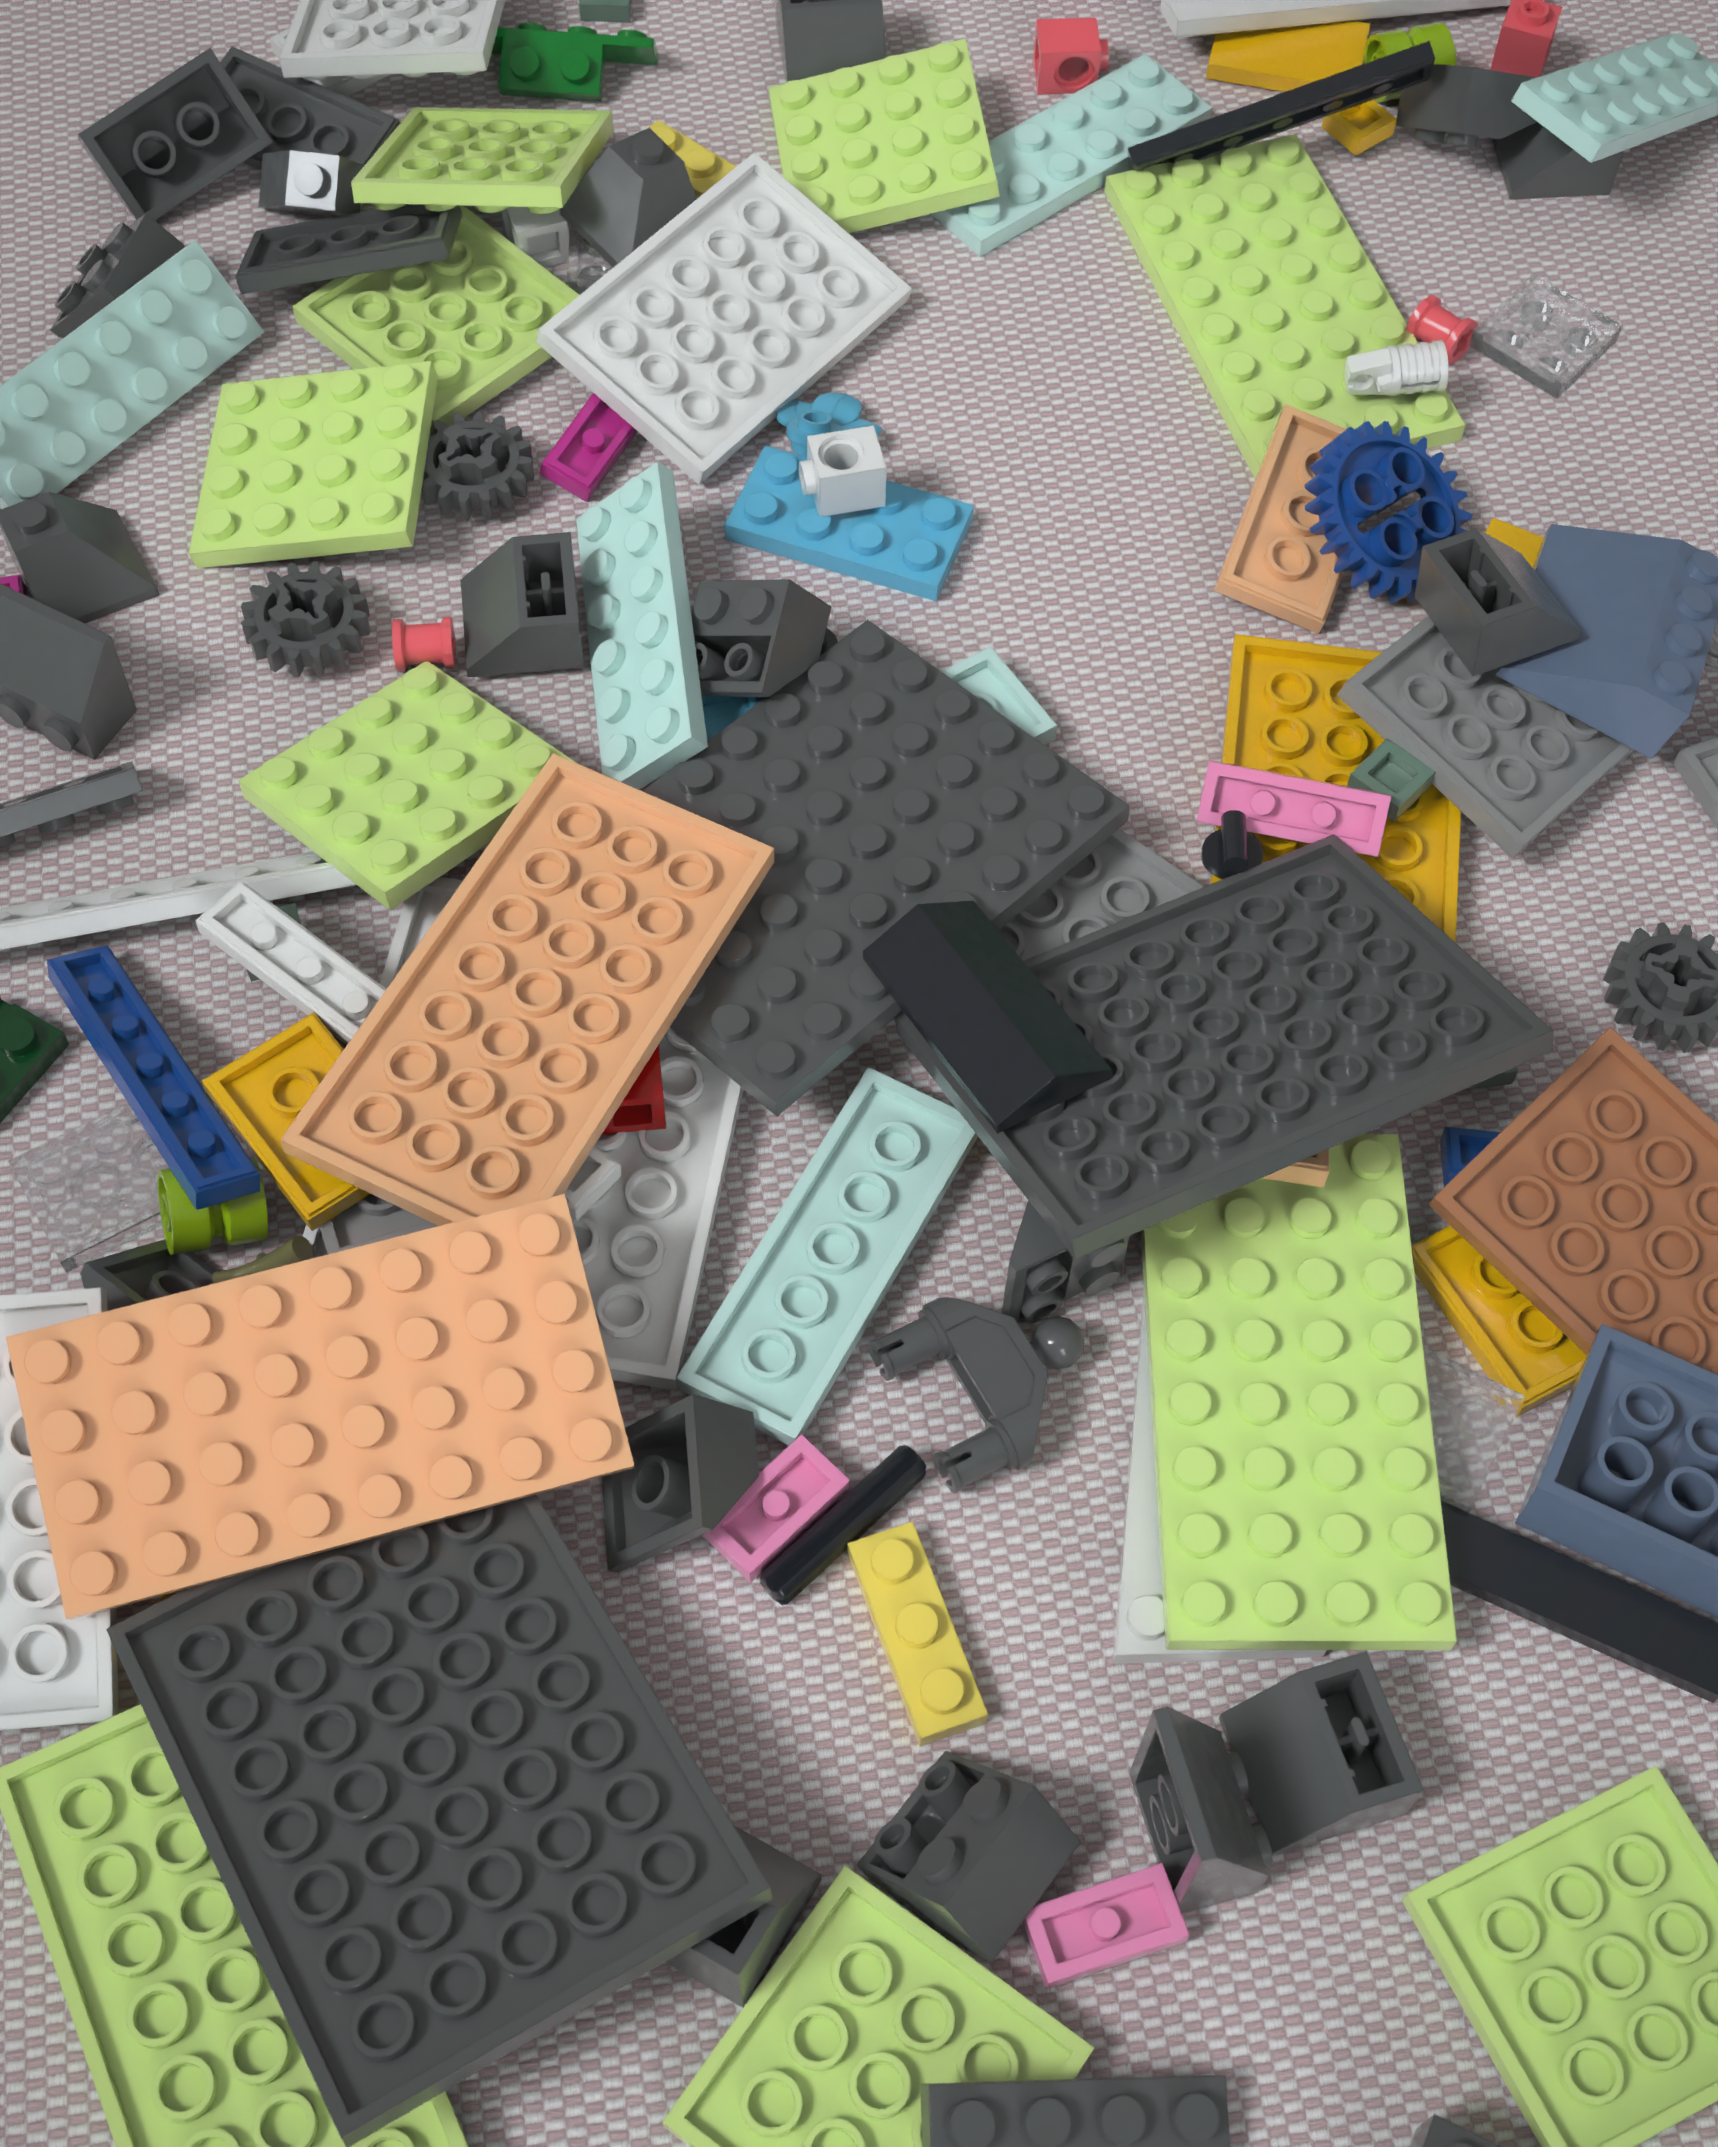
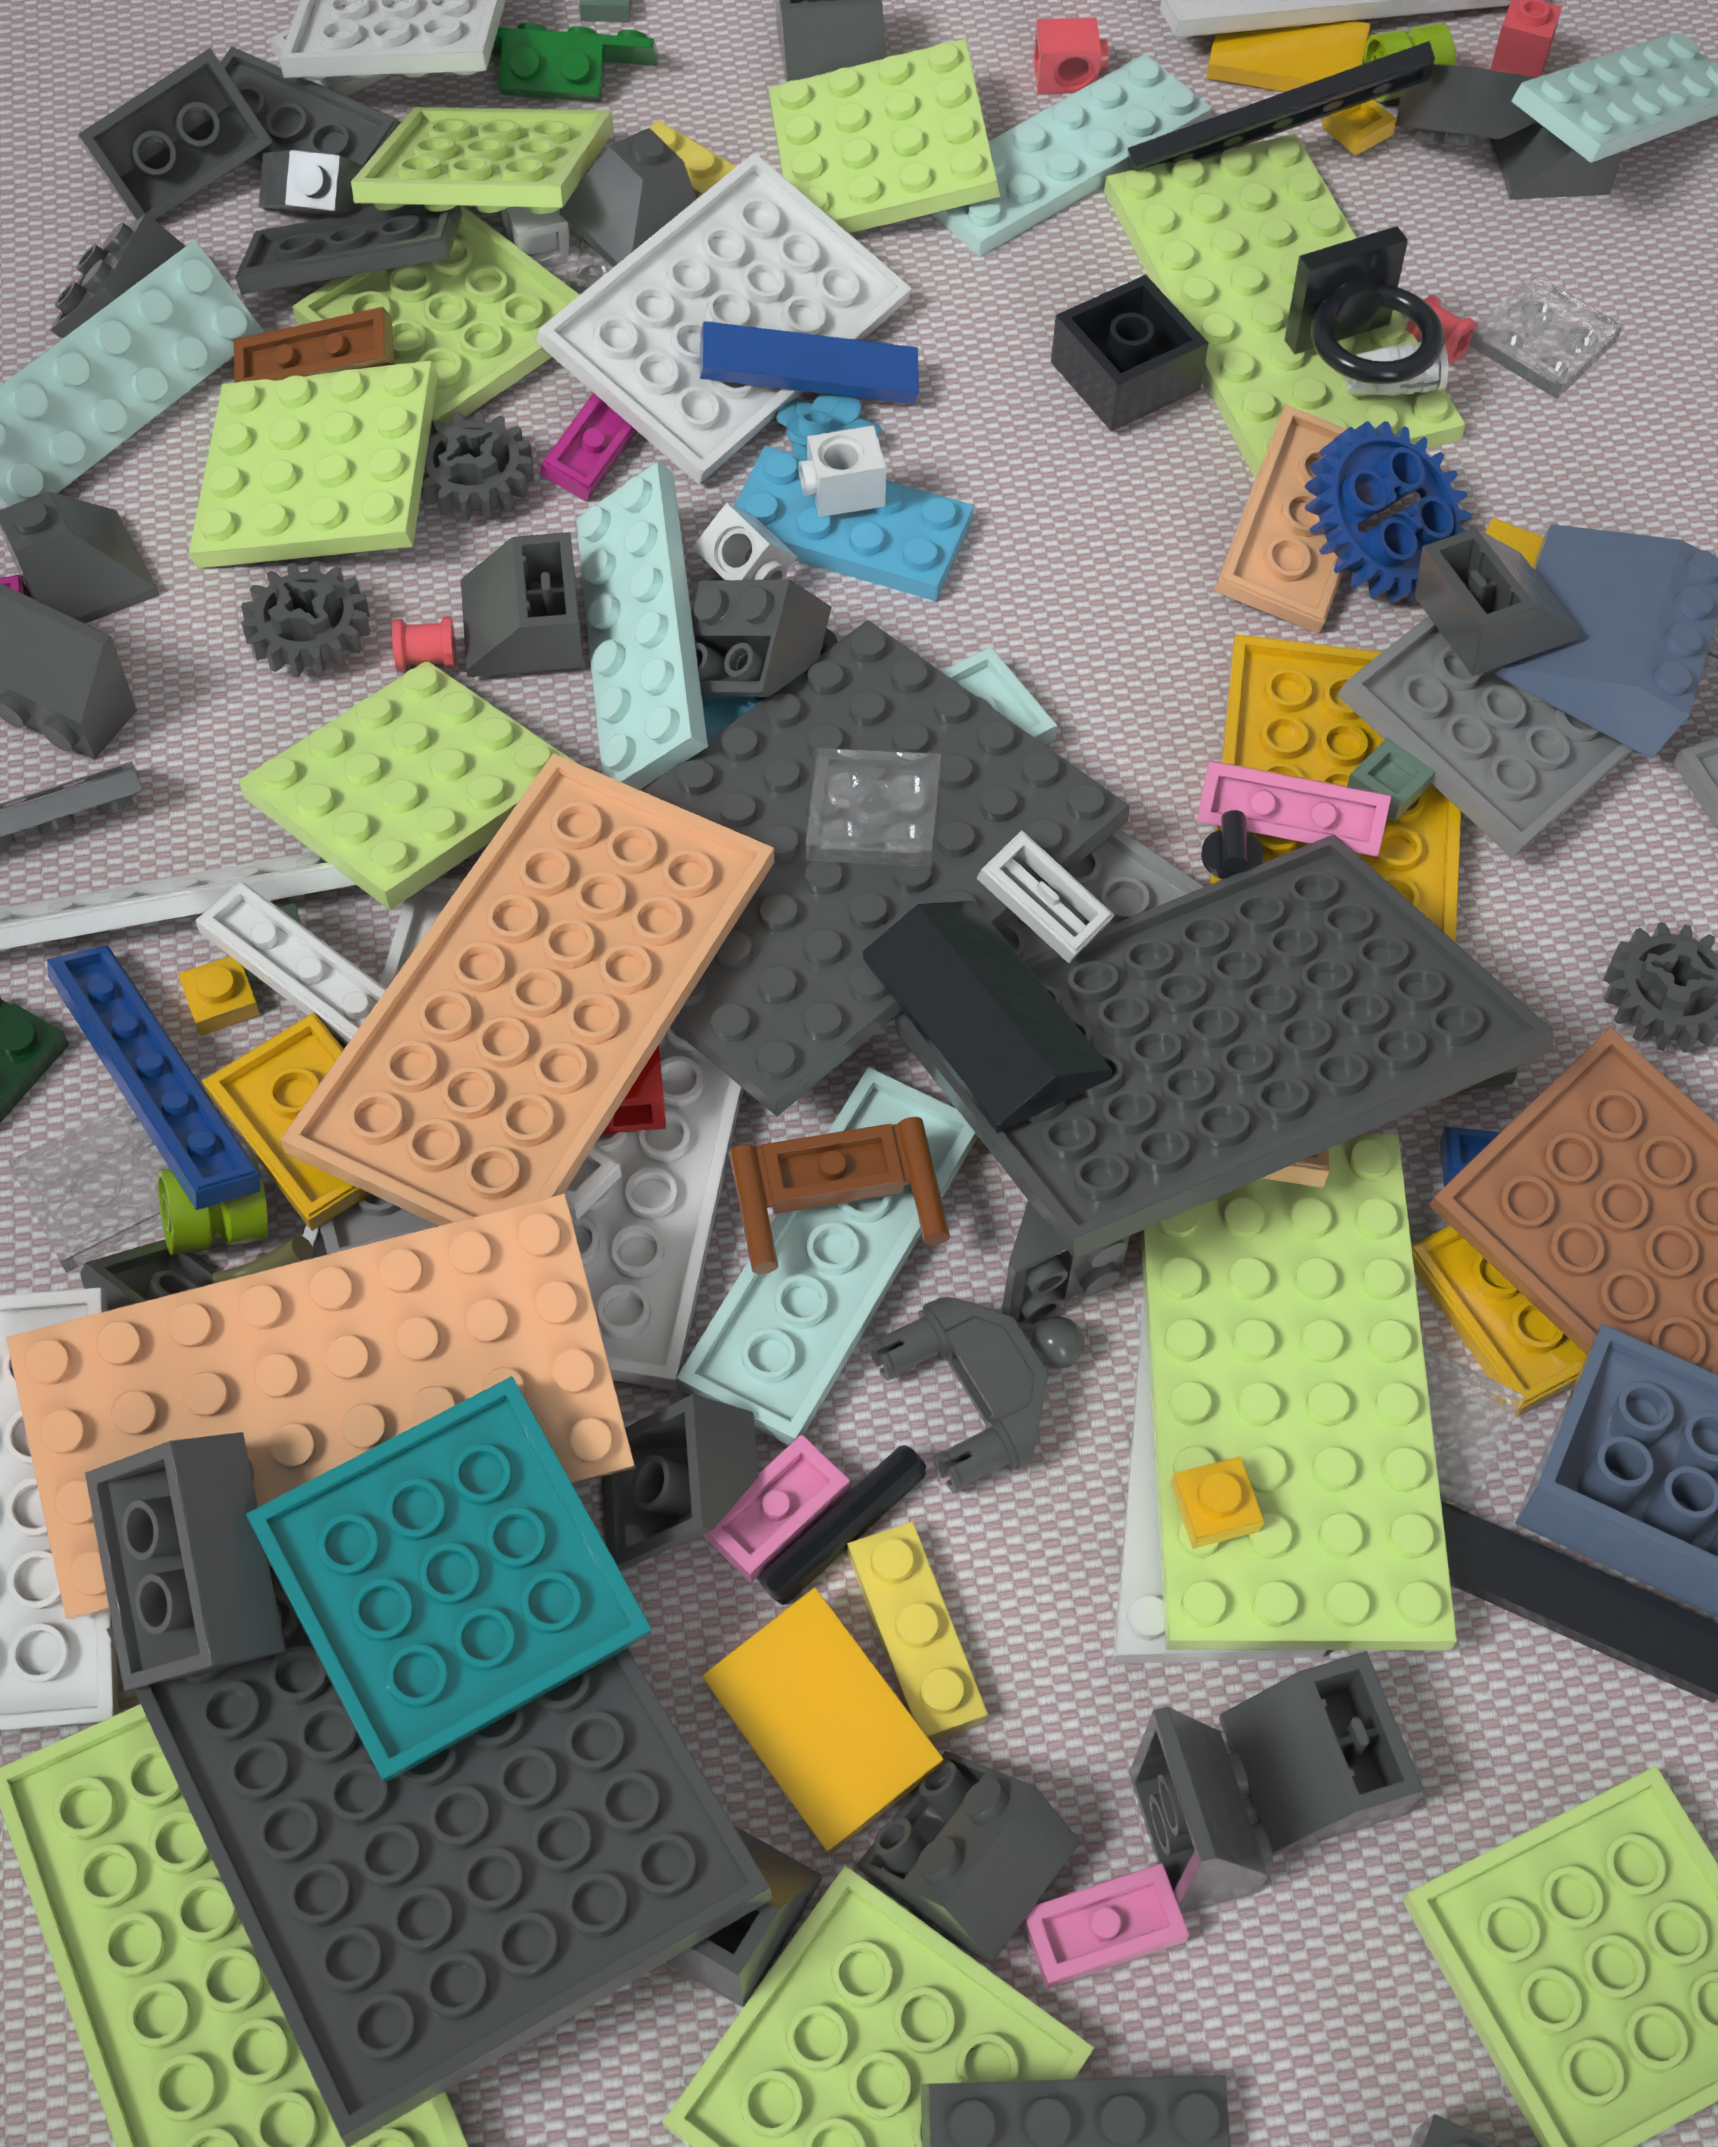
(183, 1560): none -> dark grey slope
(218, 995): none -> yellow plate
(317, 347): none -> dark orange plate
(448, 1577): none -> teal plate
(730, 539): none -> white brick
(808, 362): none -> blue tile
(823, 1720): none -> yellow tile
(835, 1171): none -> dark orange plate
(874, 807): none -> clear plate
(1037, 903): none -> white tile
(1128, 352): none -> black brick
(1216, 1502): none -> yellow plate
(1353, 292): none -> black tile

